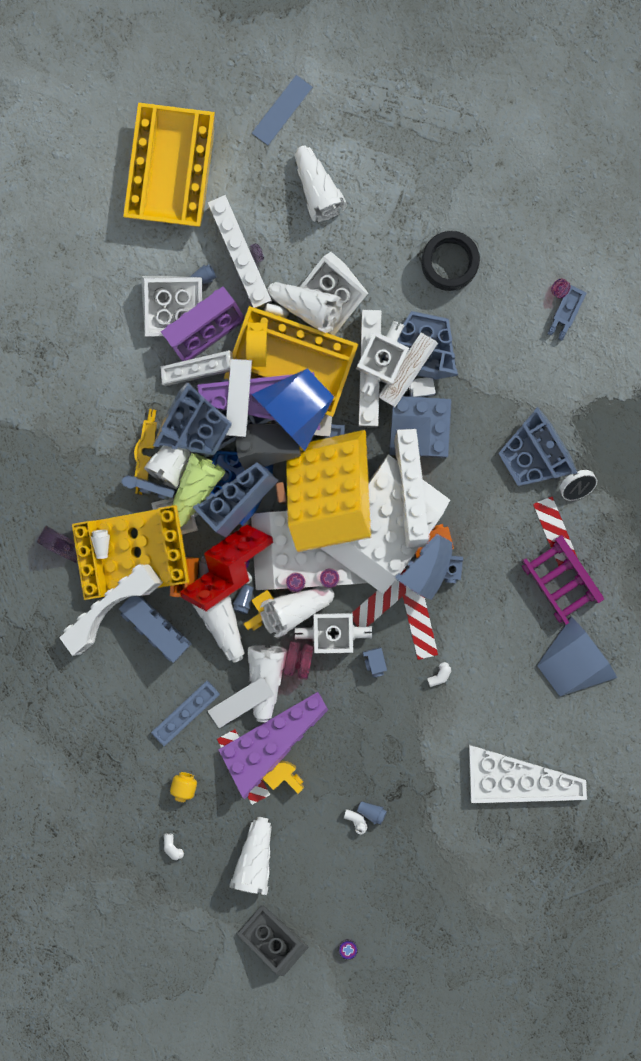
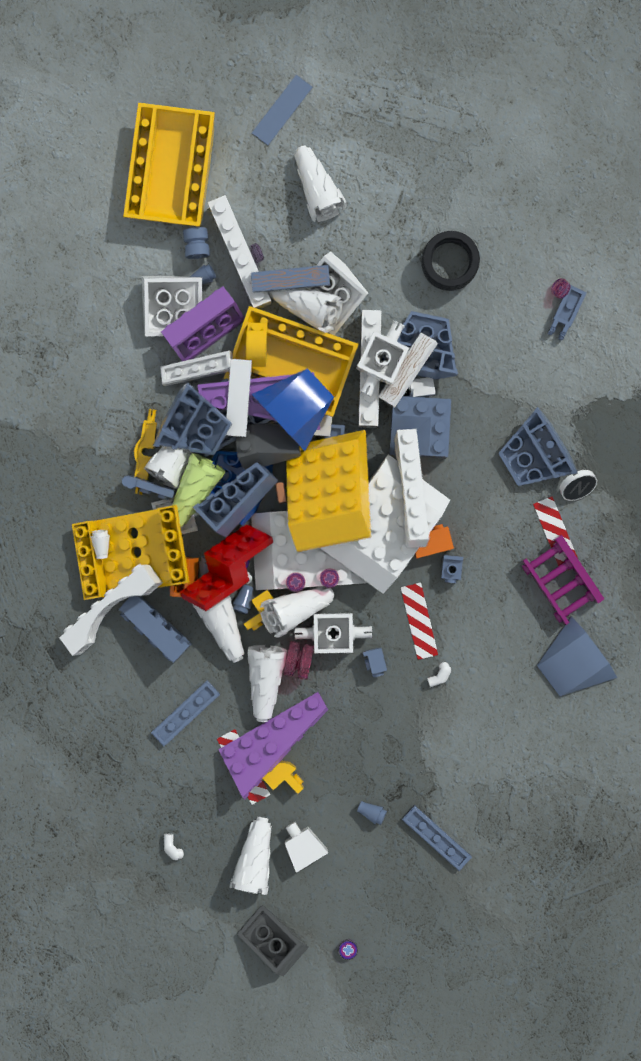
(58, 543): clear purple slope -> none
(183, 787): yellow head -> none
(196, 246): none -> sand blue wheel
(240, 702): white sticker -> none
(277, 310): white arm -> none
(290, 278): none -> sand blue tile
(303, 846): none -> white torso
(358, 820): white arm -> none
(378, 603): sticker -> none
(429, 569): sand blue wedge -> none
(436, 838): none -> sand blue tile
(508, 779): white wing -> none

